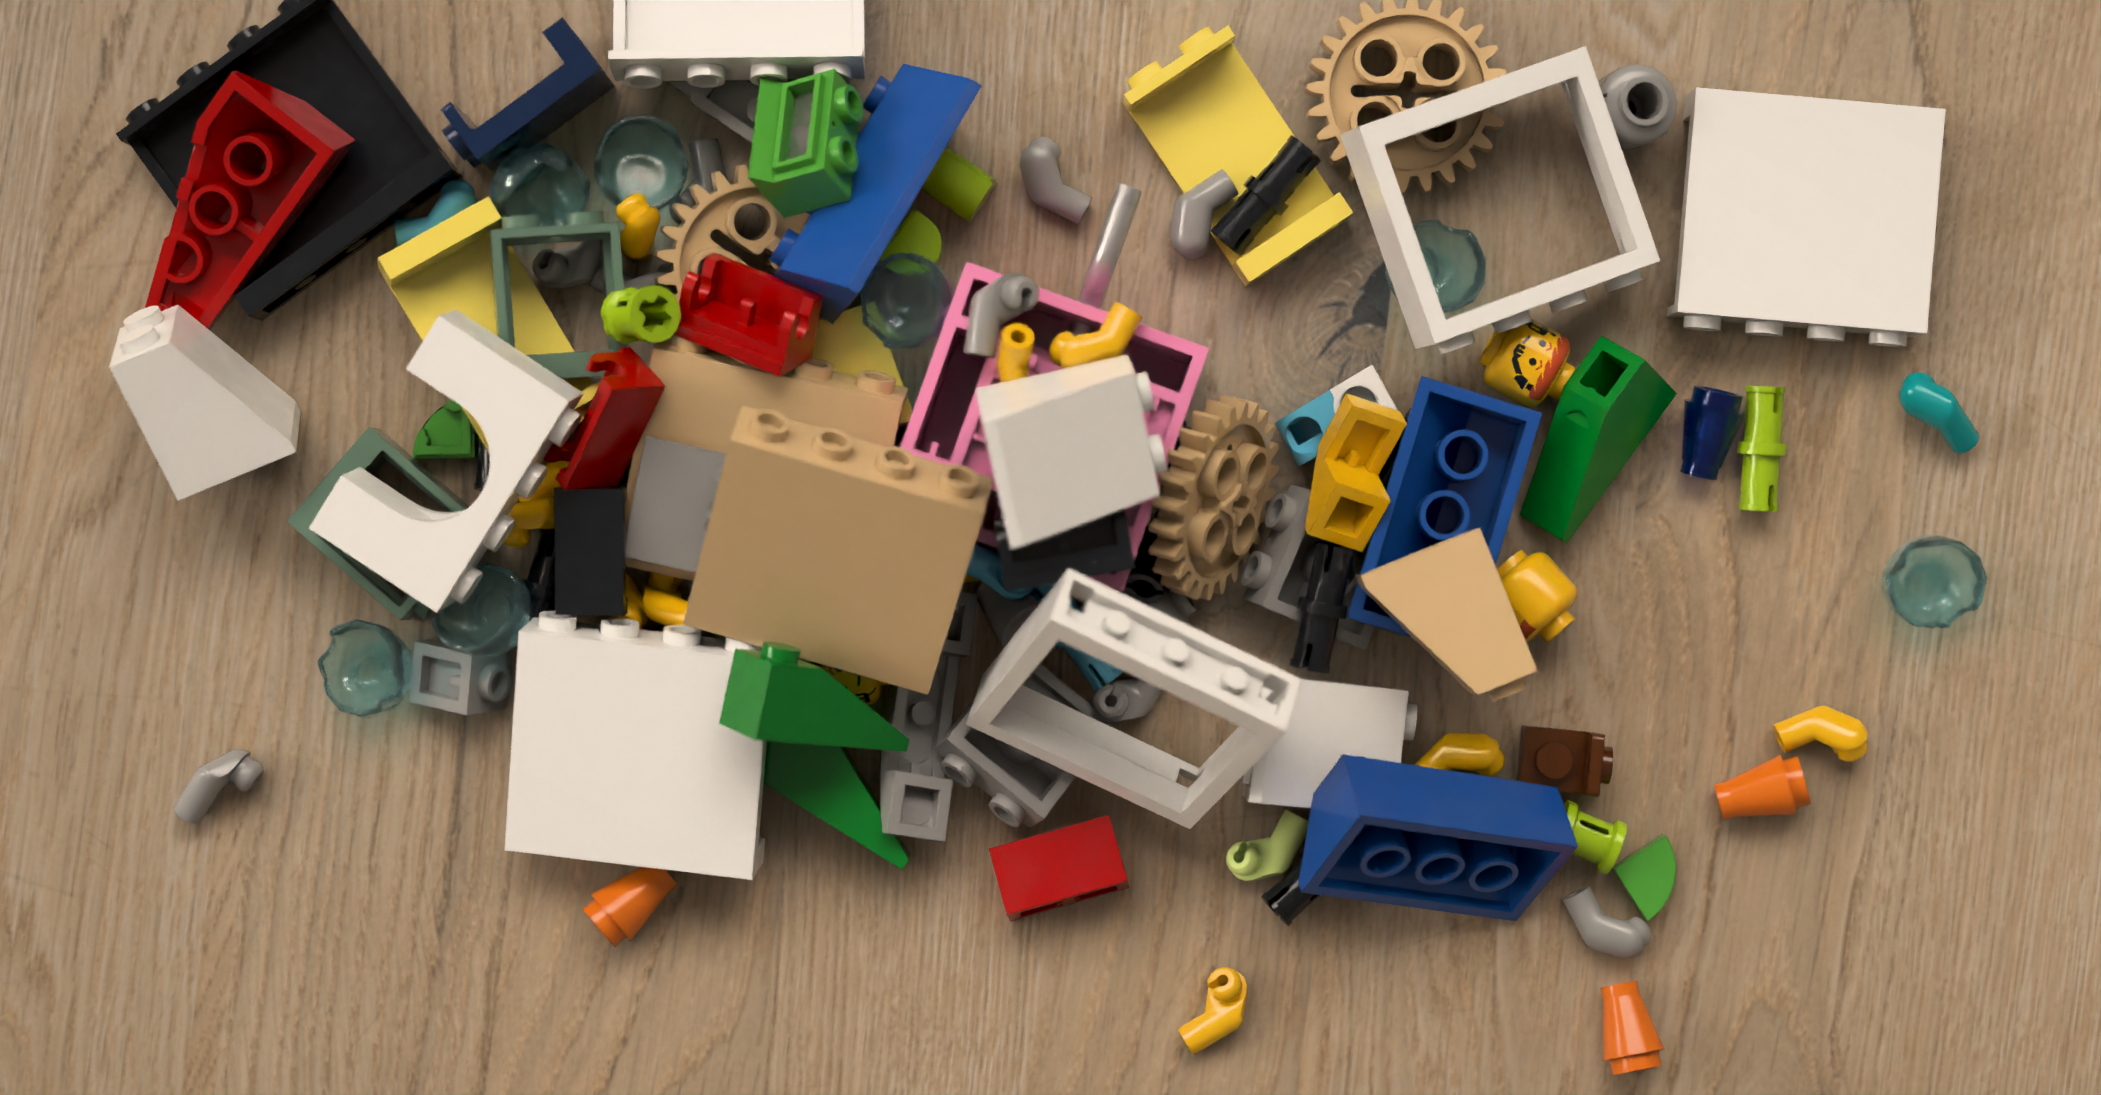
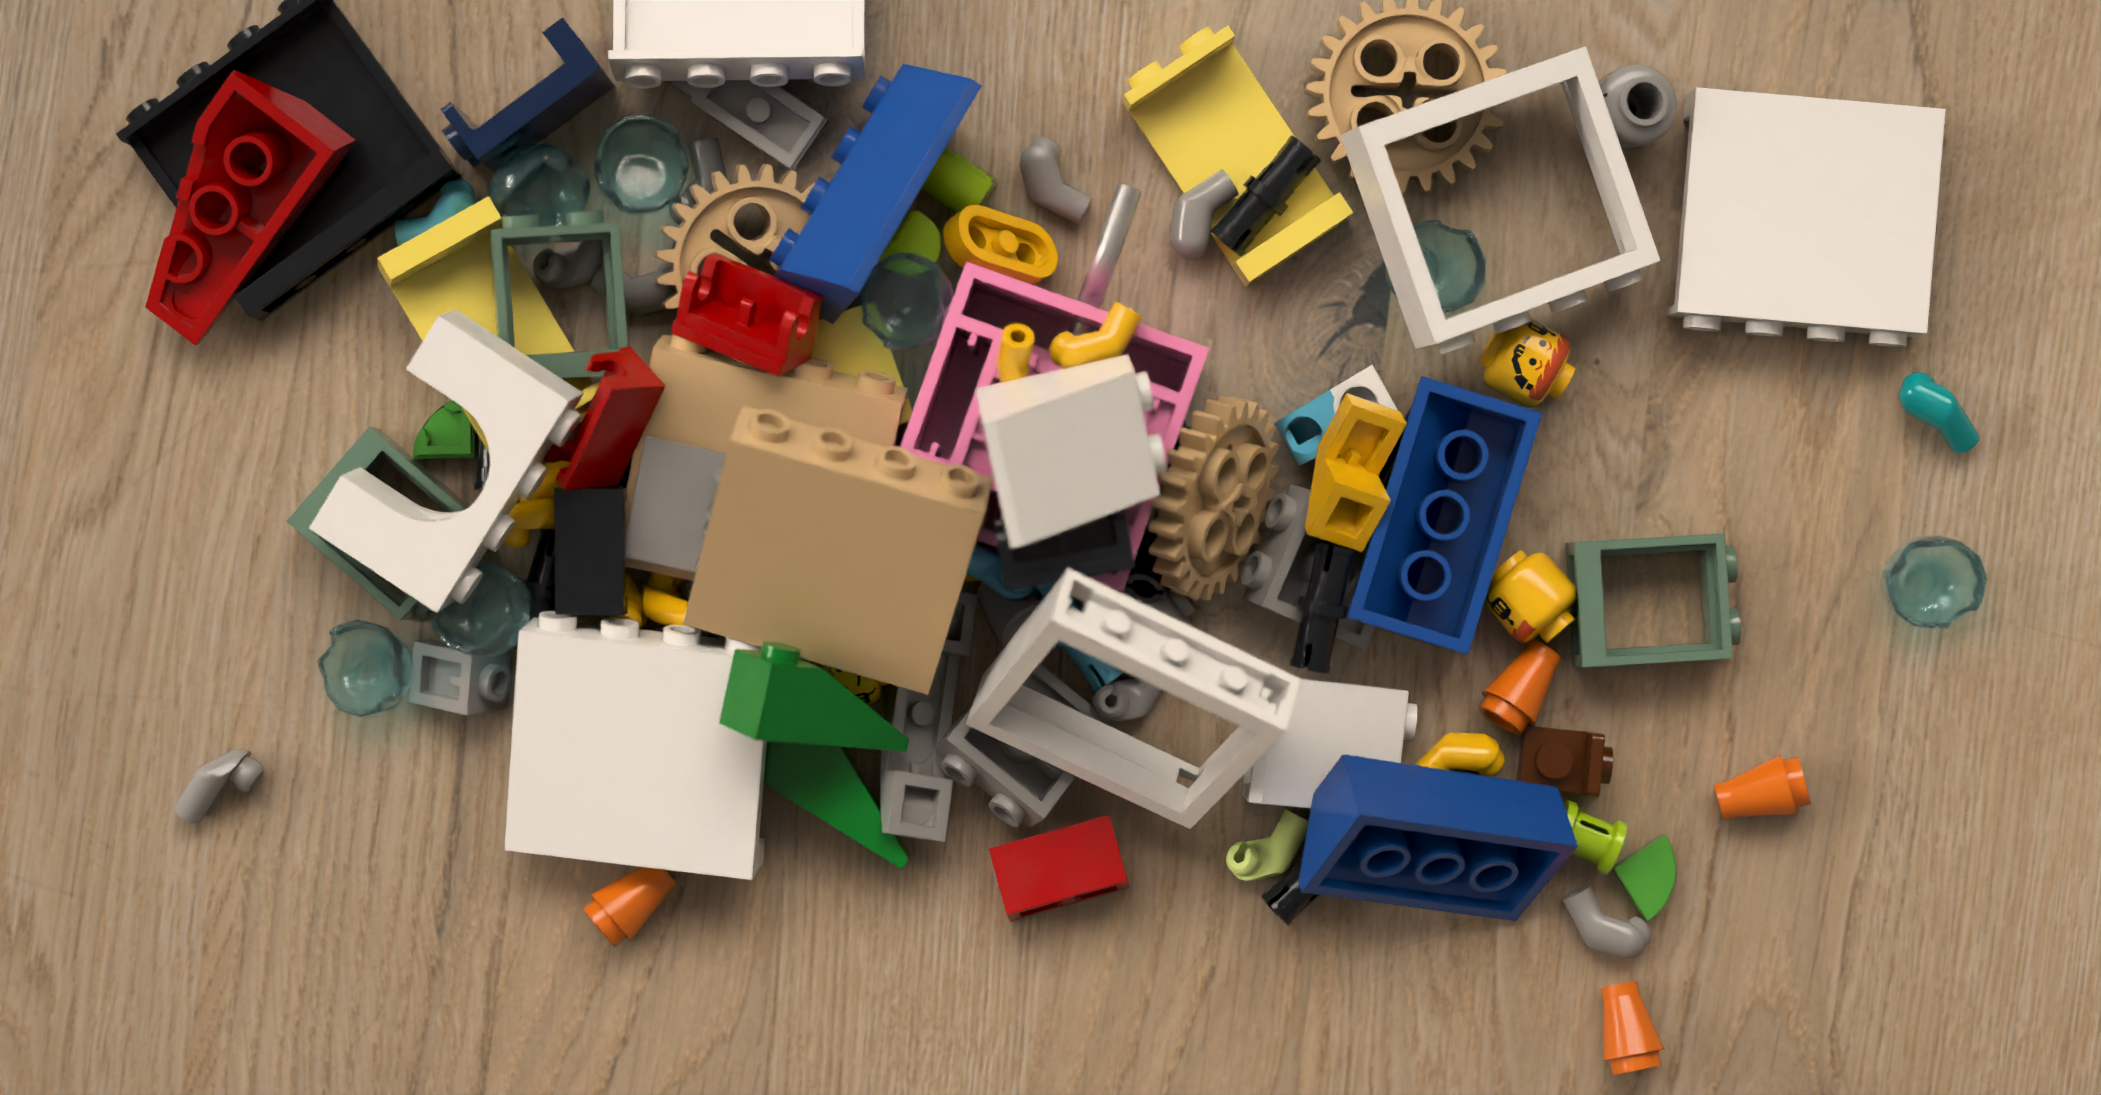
(199, 401): white slope -> none
(640, 228): yellow arm -> none
(644, 309): lime bush -> none
(805, 142): bright green window -> none
(993, 307): light grey arm -> none
(1000, 244): none -> yellow plate
(1222, 1013): yellow arm -> none
(1457, 612): tan slope -> none
(1520, 689): none -> orange cone
(1593, 433): green slope -> none
(1709, 430): clear blue cone -> none
(1720, 621): none -> sand green window
(1761, 448): lime pin -> none
(1827, 726): yellow arm -> none

